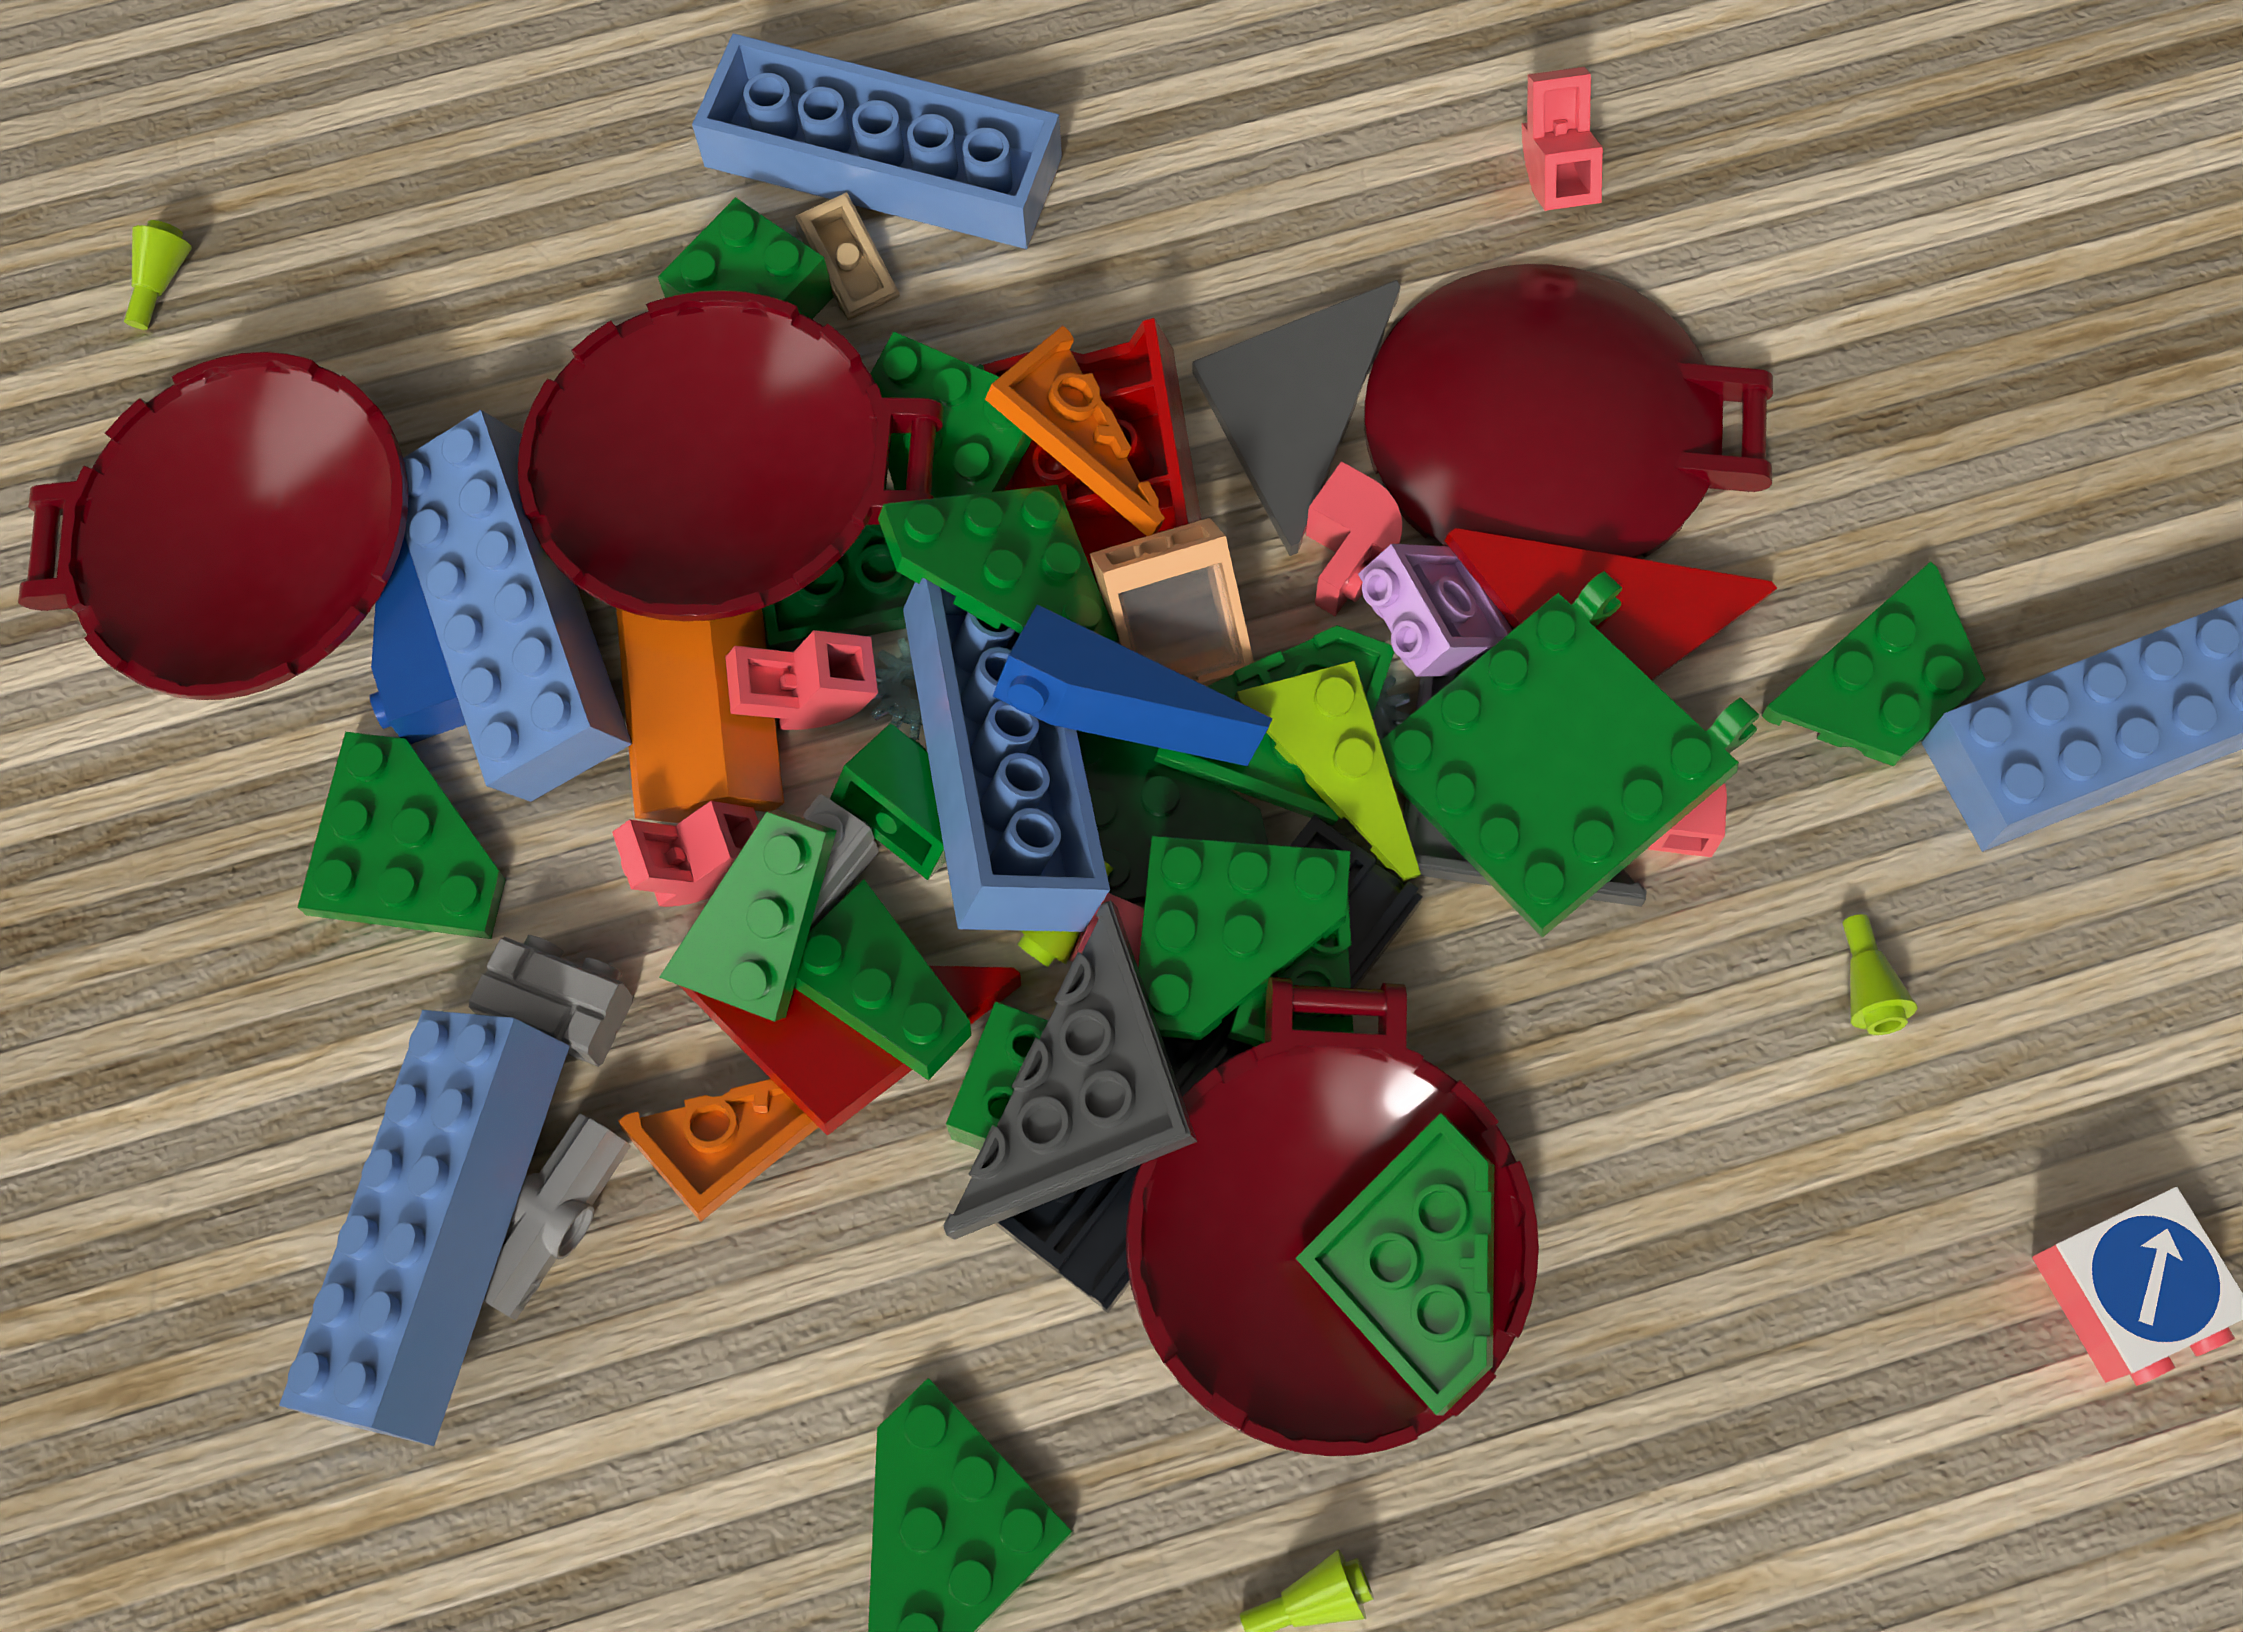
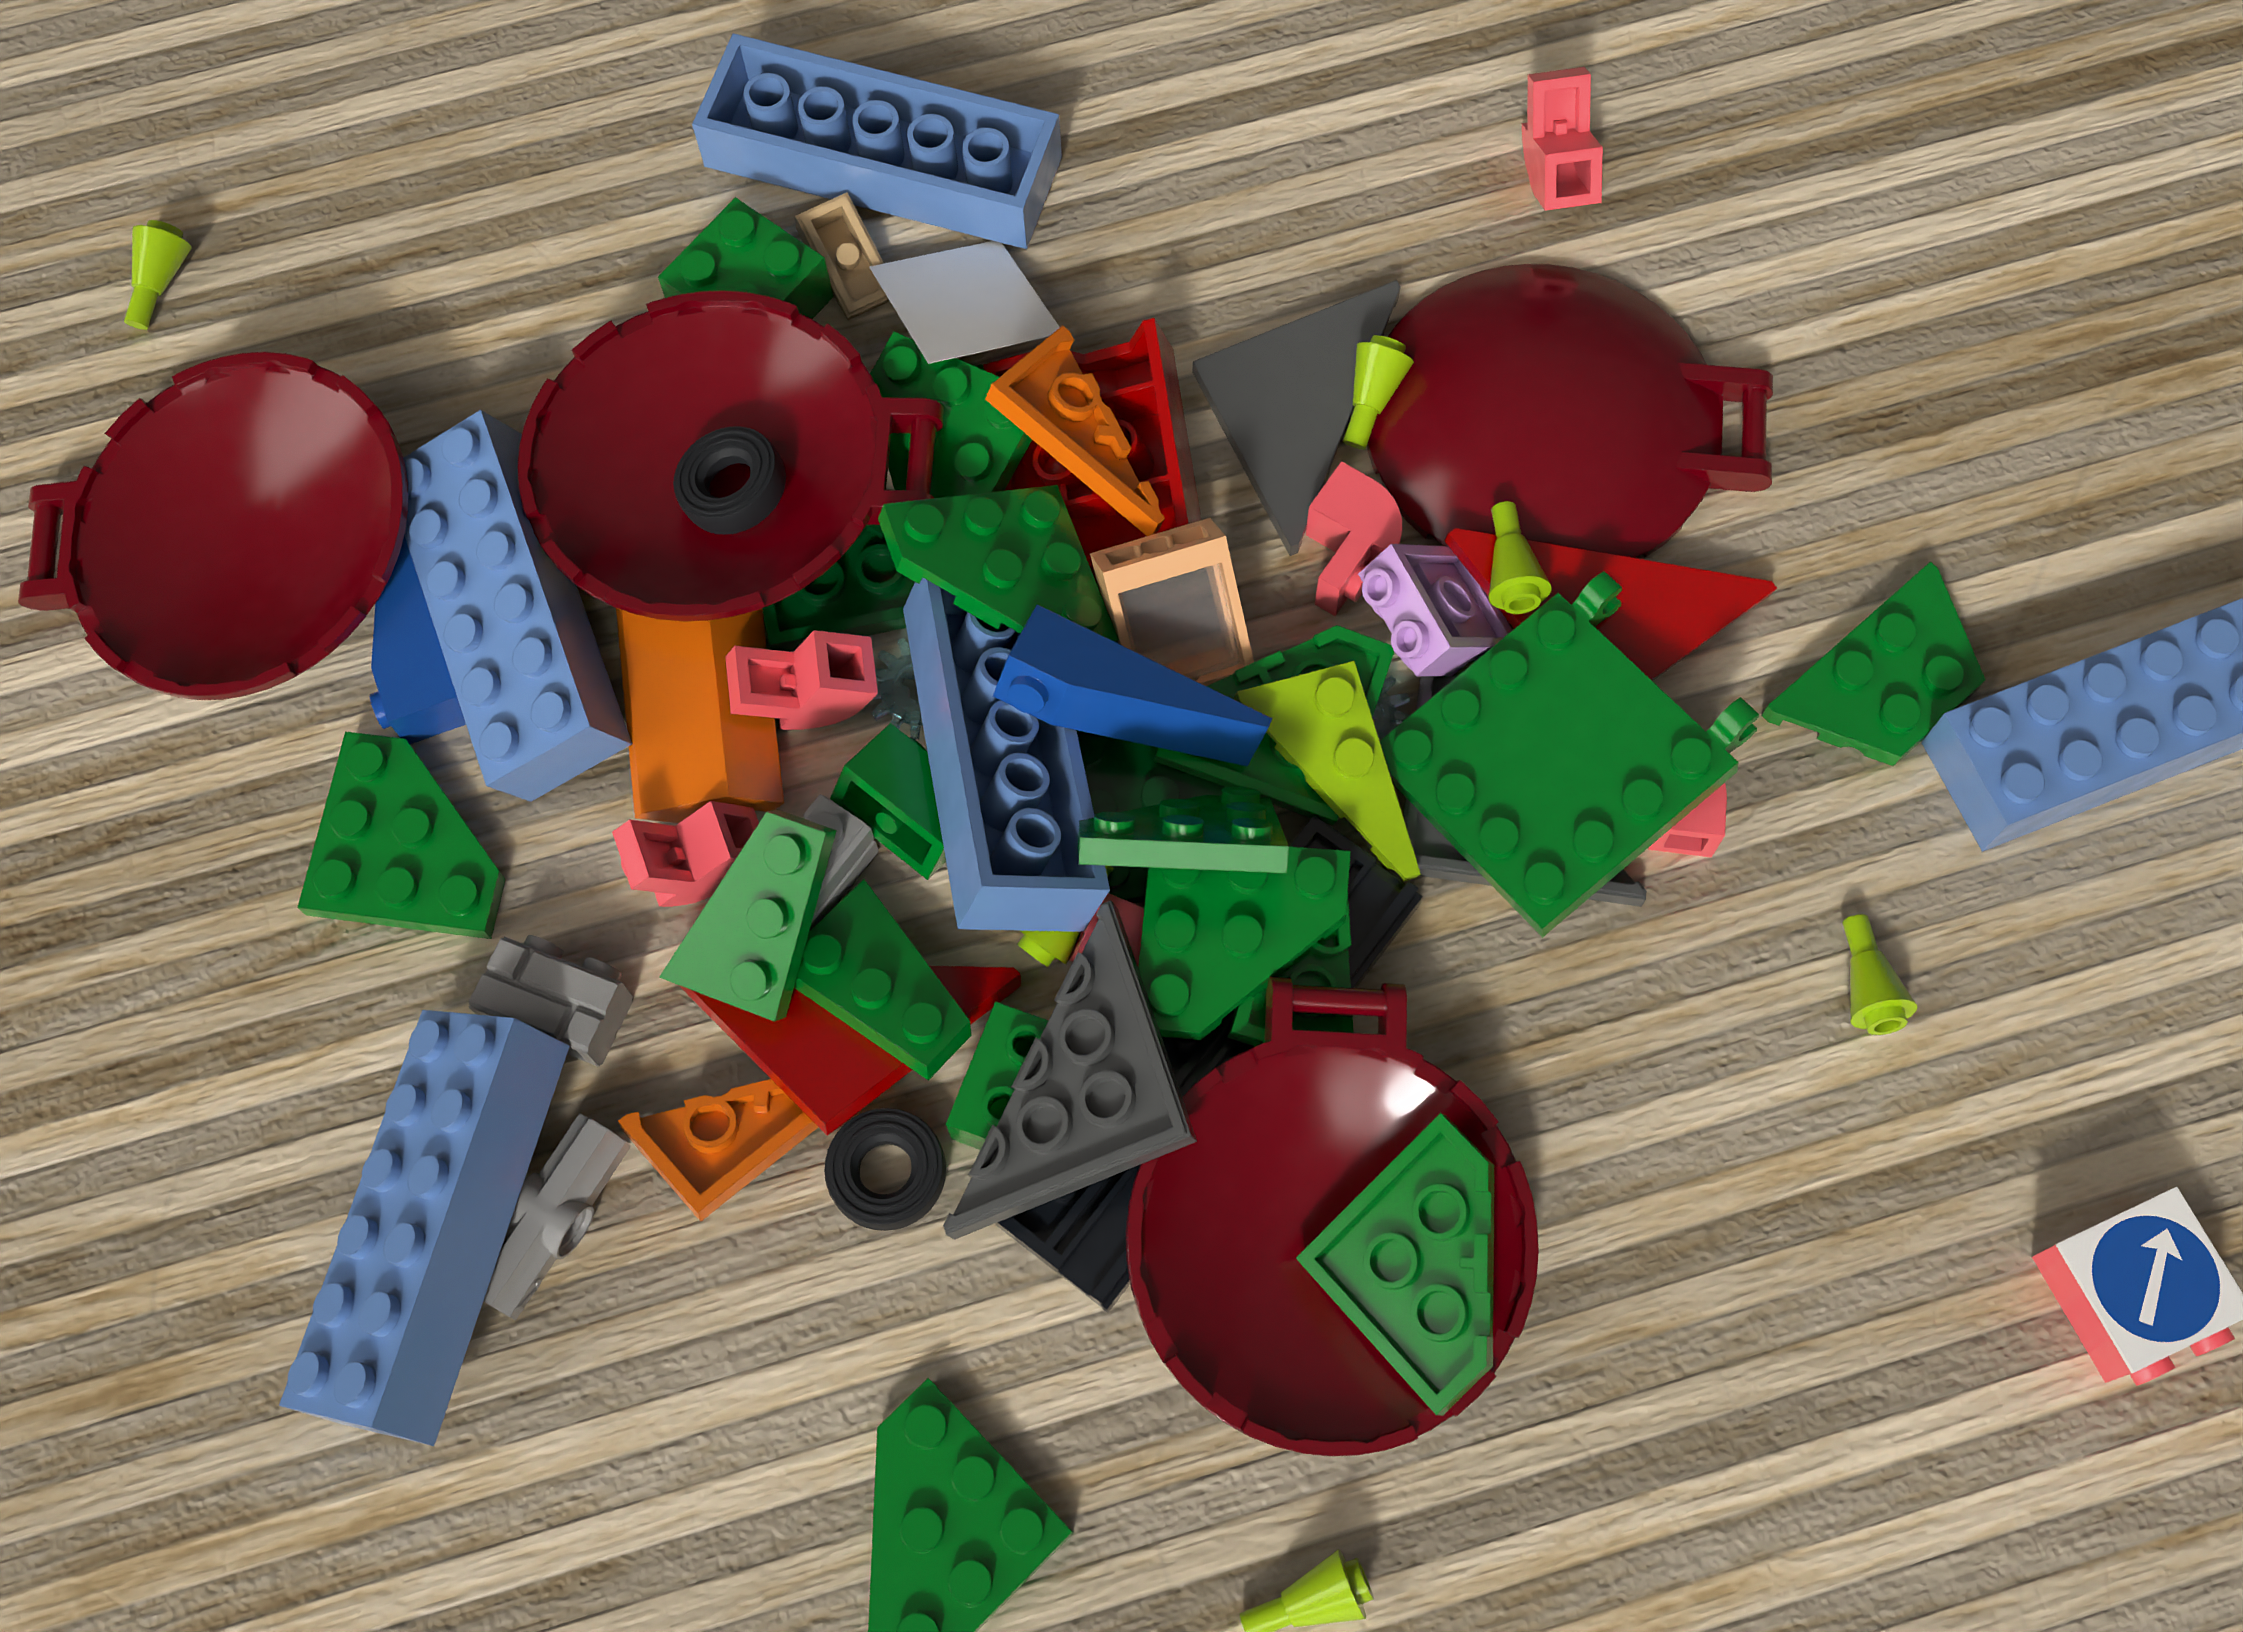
(708, 458): none -> black tyre
(885, 1210): none -> black tyre
(964, 301): none -> white sticker
(1197, 832): none -> green plate
(1378, 373): none -> lime cone
(1516, 575): none -> lime cone

